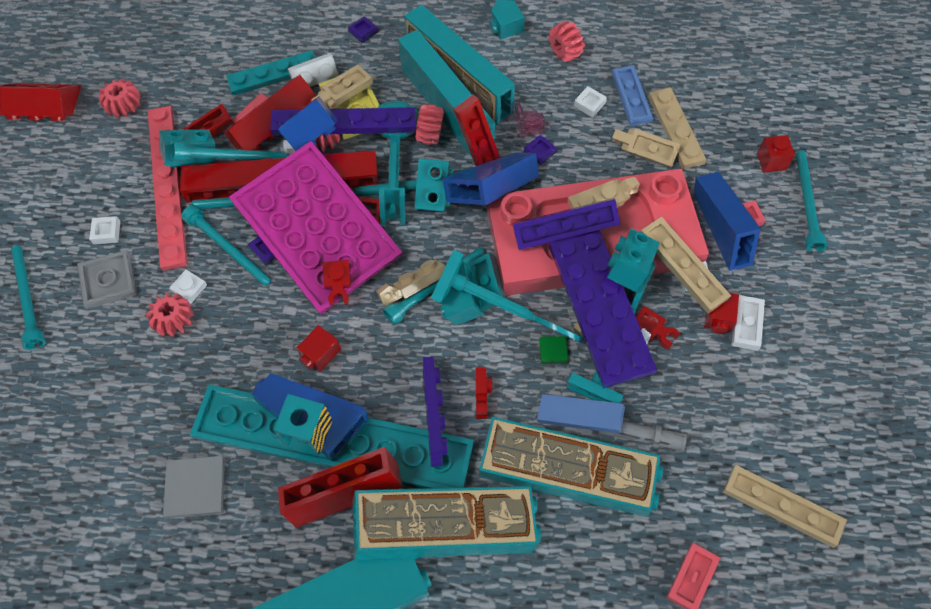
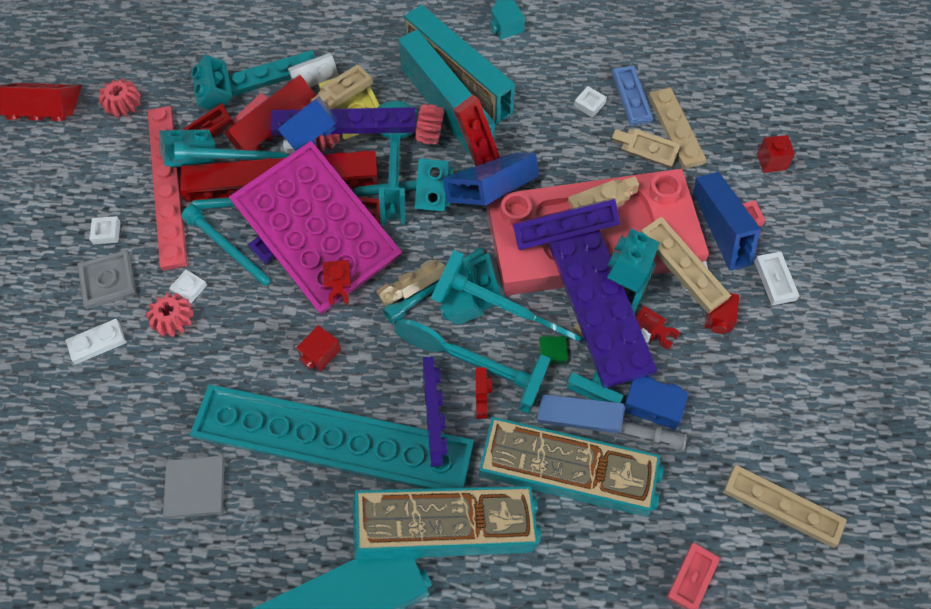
(31, 334): teal piece -> none
(95, 341): none -> white plate
(211, 83): none -> teal brick
(315, 428): teal piece -> none
(335, 487): red brick -> none
(345, 415): blue slope -> none
(363, 29): dark purple tile -> none
(429, 340): none -> teal piece
(529, 122): clear pink panel -> none
(542, 148): dark purple tile -> none
(566, 41): coral gear -> none
(656, 401): none -> blue brick
(749, 325): white plate -> none
(776, 278): none -> white plate
(815, 237): teal piece -> none

